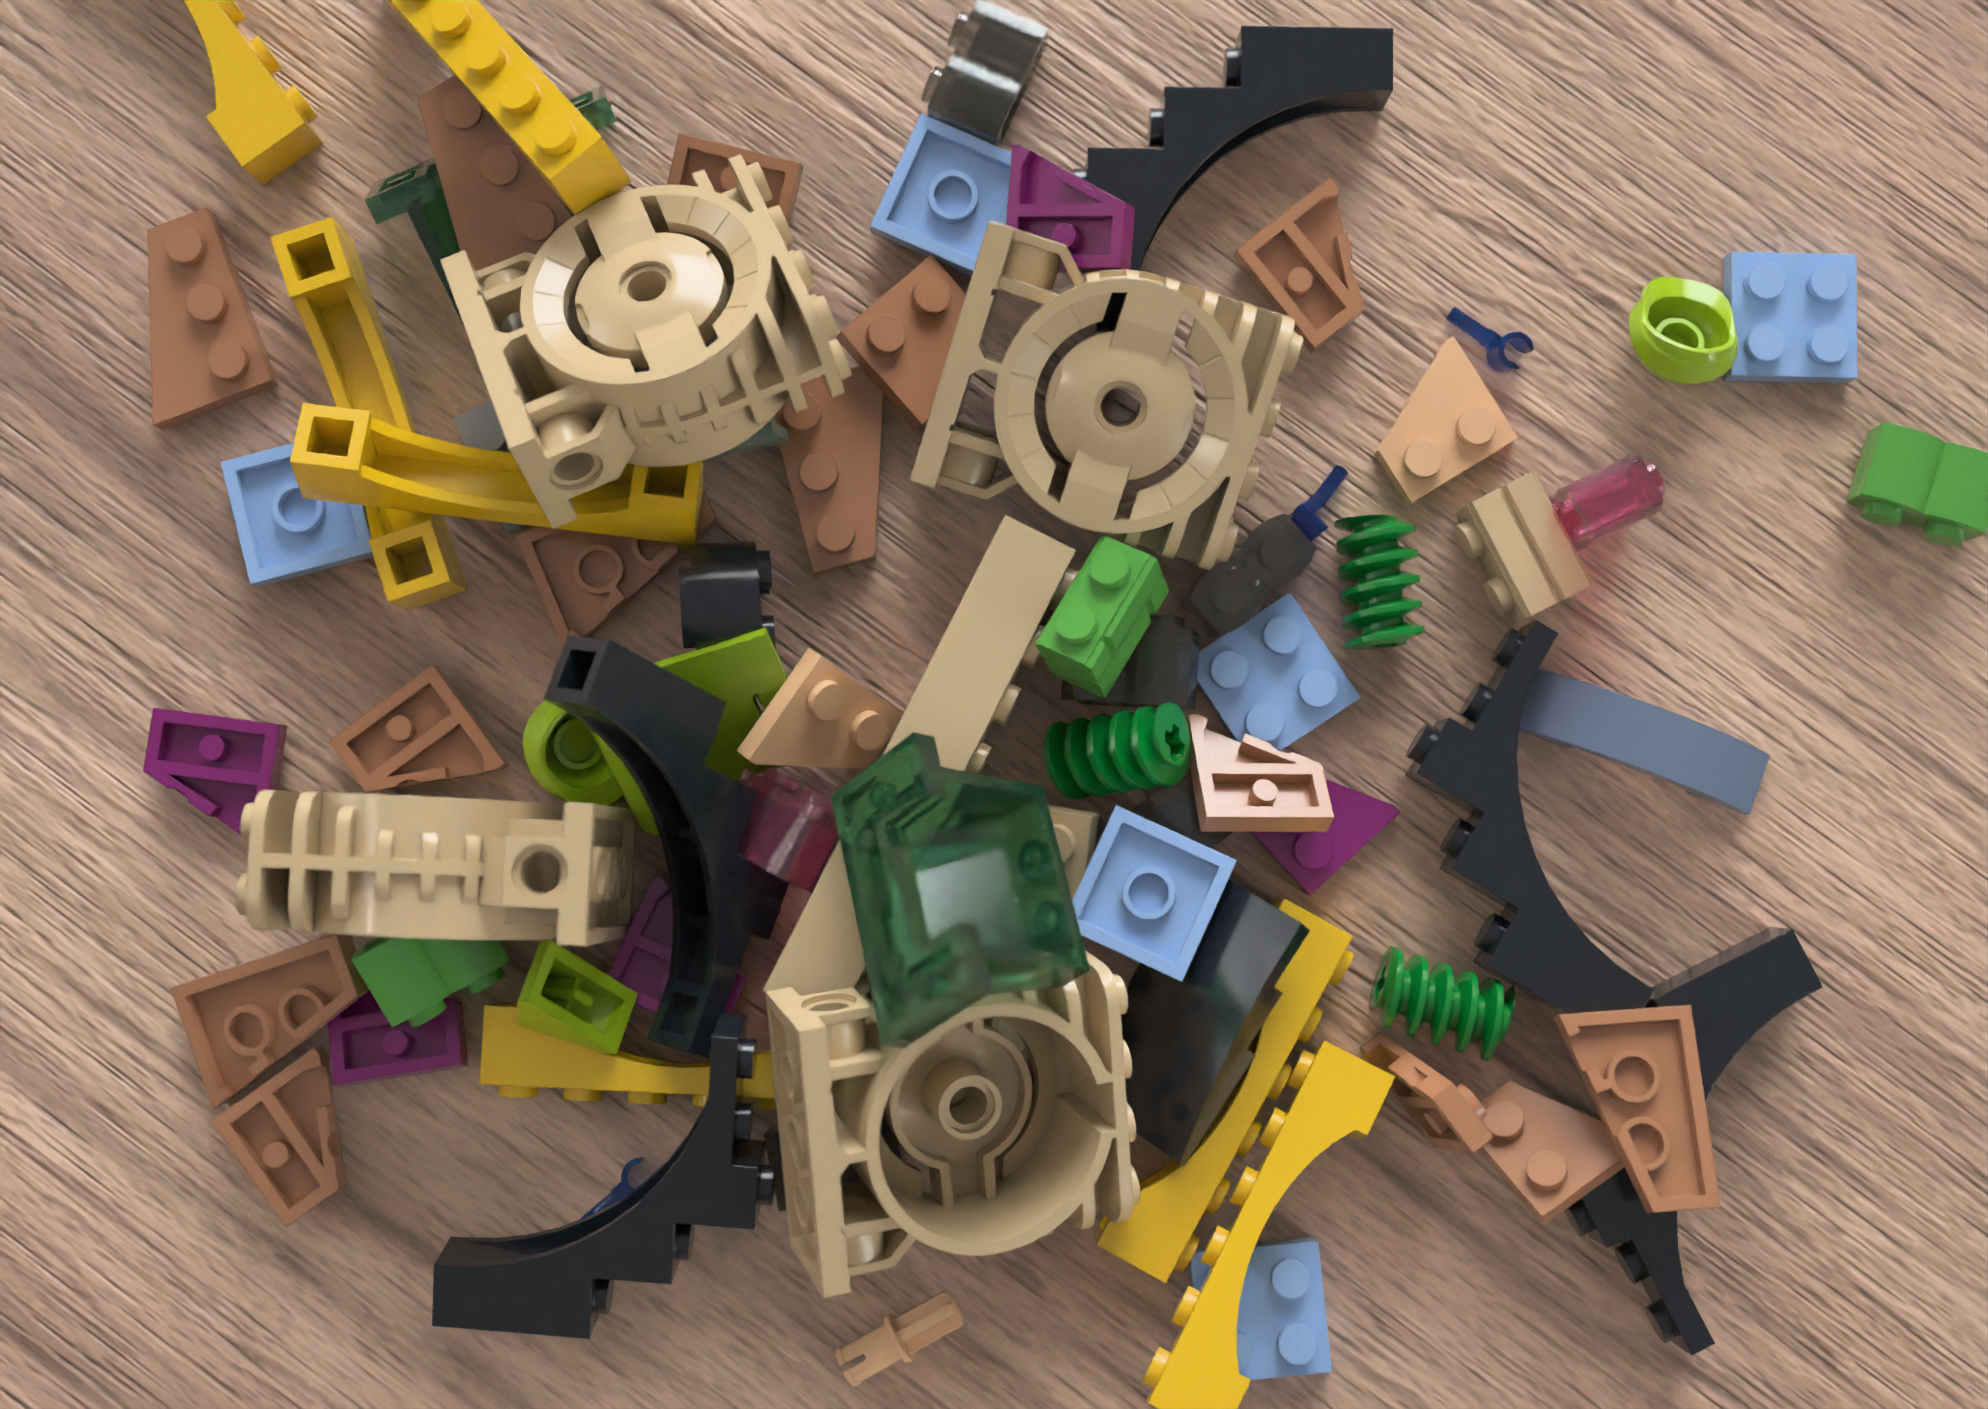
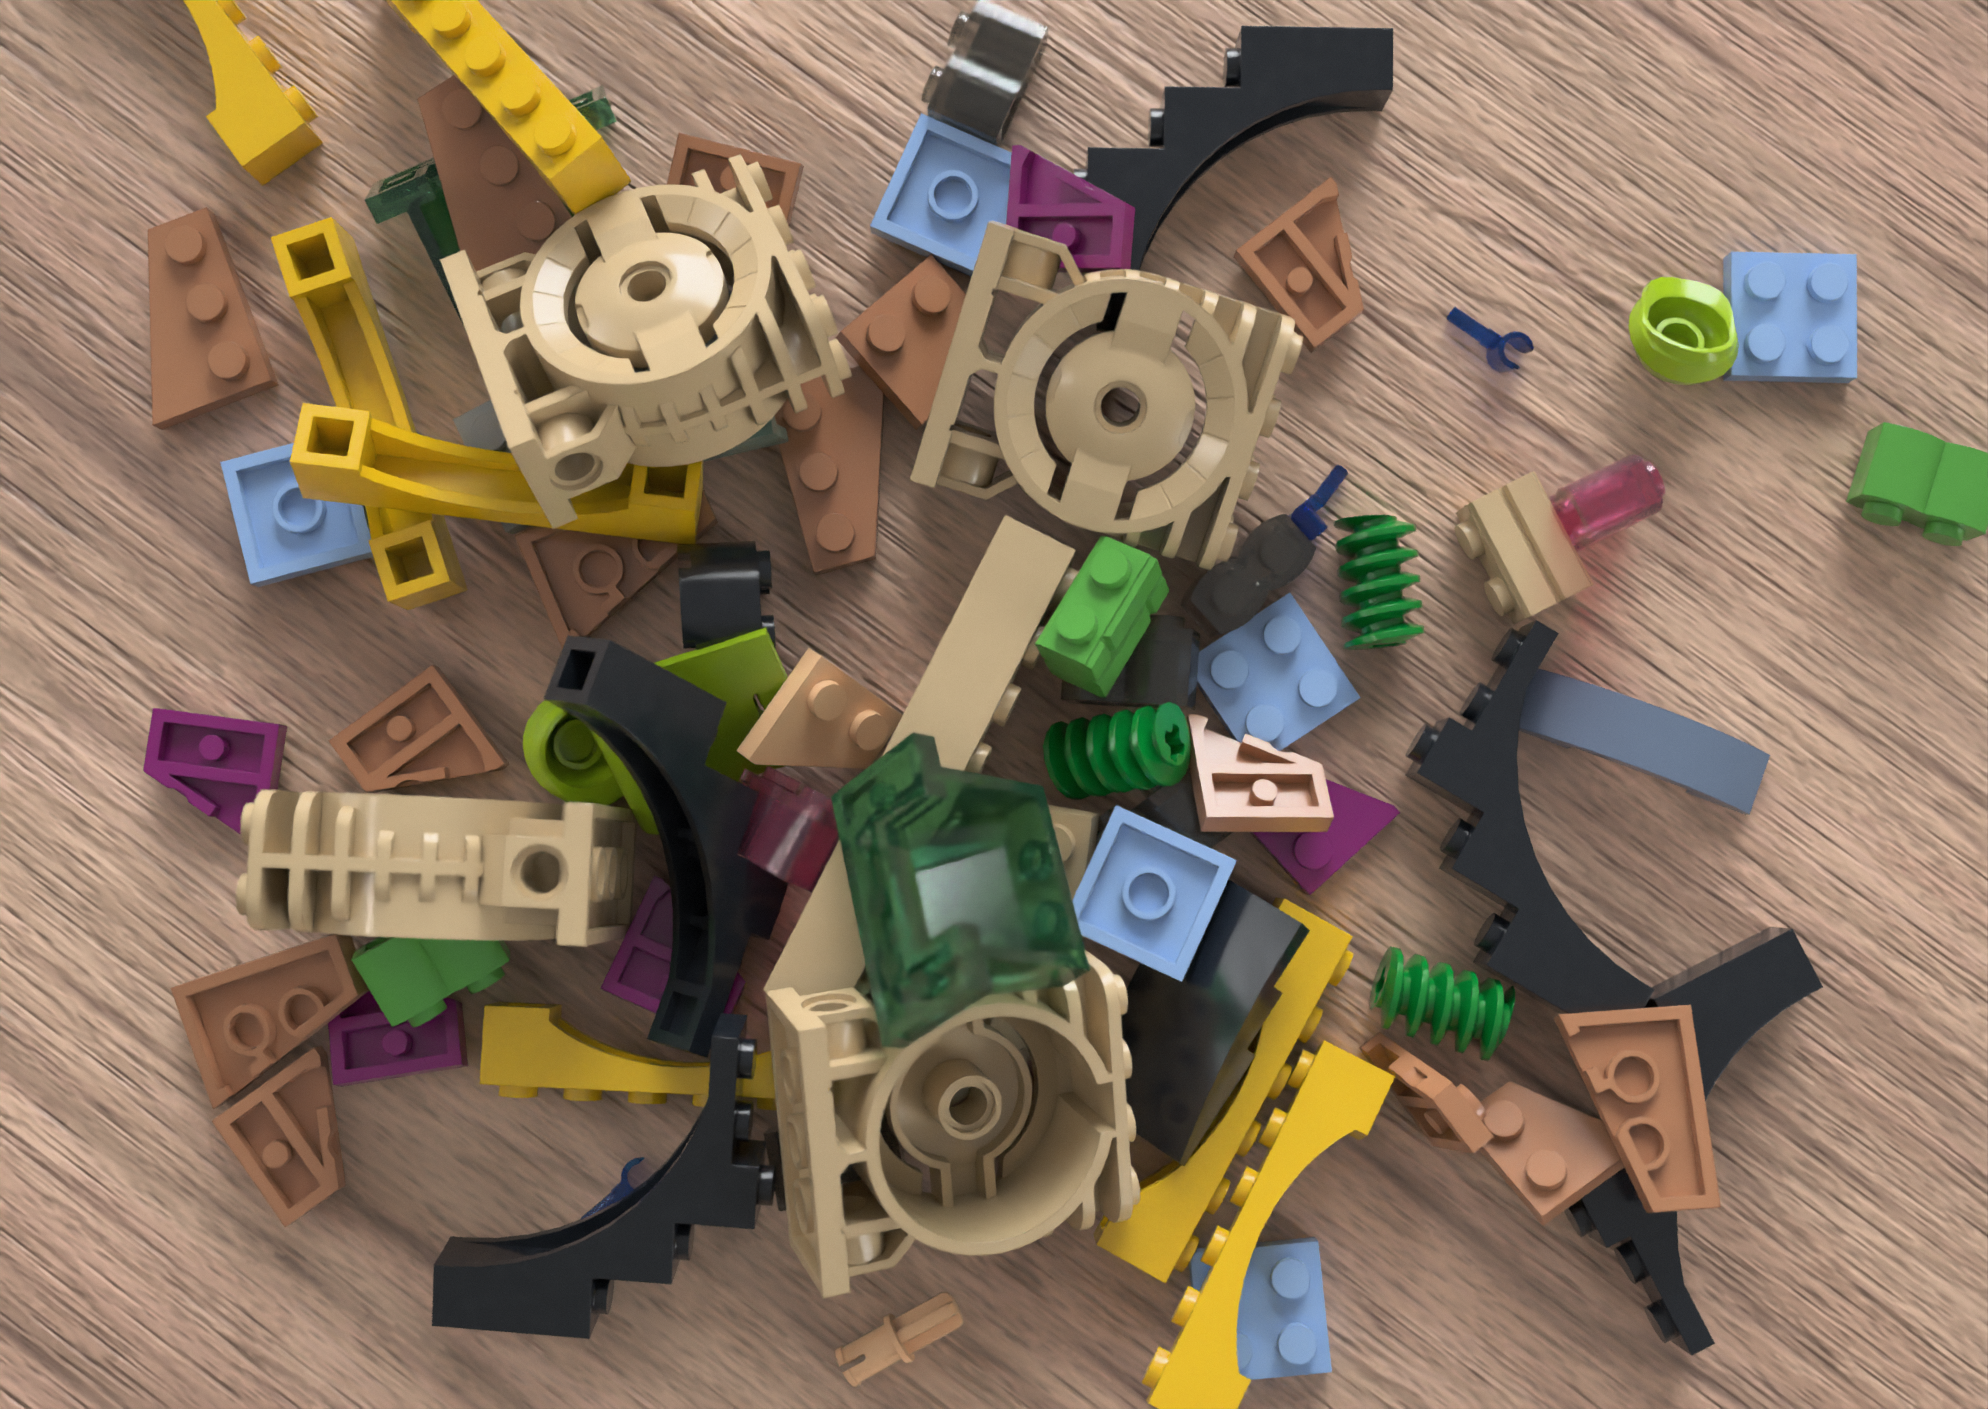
(574, 1000): lime slope -> none
(1443, 427): light nougat wing -> none

